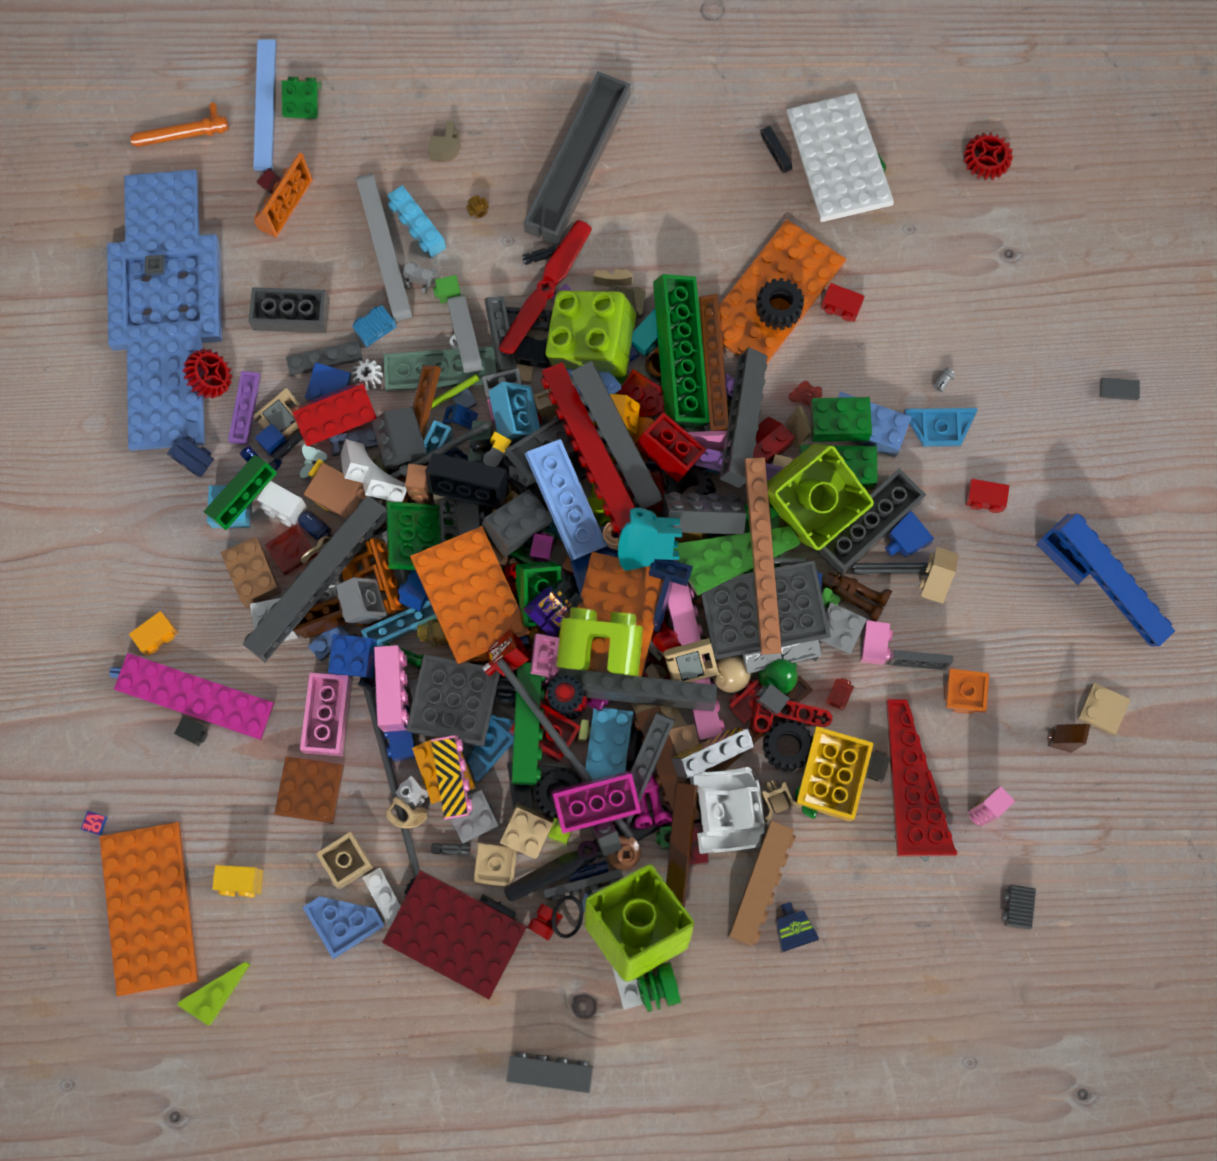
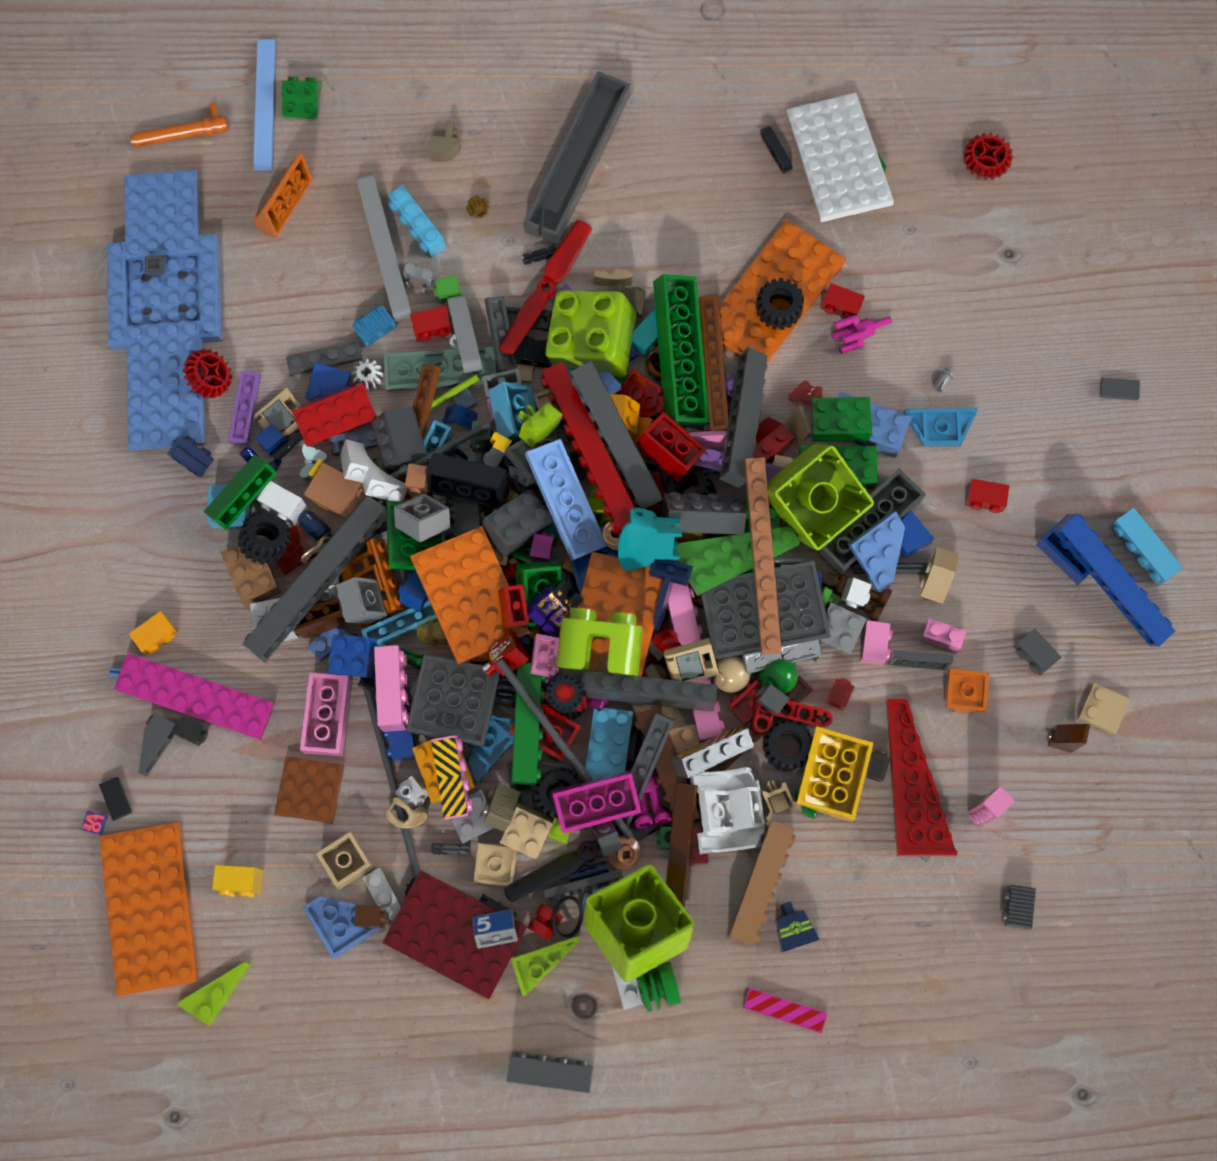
(115, 798): none -> black tile
(156, 739): none -> dark grey slope
(267, 526): none -> black tyre
(268, 180): dark red tile -> none
(288, 310): dark grey brick -> none
(371, 917): none -> reddish brown piece
(422, 517): none -> light grey brick
(431, 323): none -> red brick
(494, 928): none -> panel
(500, 807): none -> dark tan brick
(513, 606): none -> red brick
(537, 964): none -> lime wing
(538, 424): none -> lime brick
(584, 731): yellowish green plate -> none
(785, 1010): none -> tile
(856, 593): none -> white brick
(857, 331): none -> dark pink plant
(879, 550): none -> medium blue plate
(943, 635): none -> bright pink brick
(1037, 652): none -> dark grey brick
(1146, 546): none -> medium azure brick

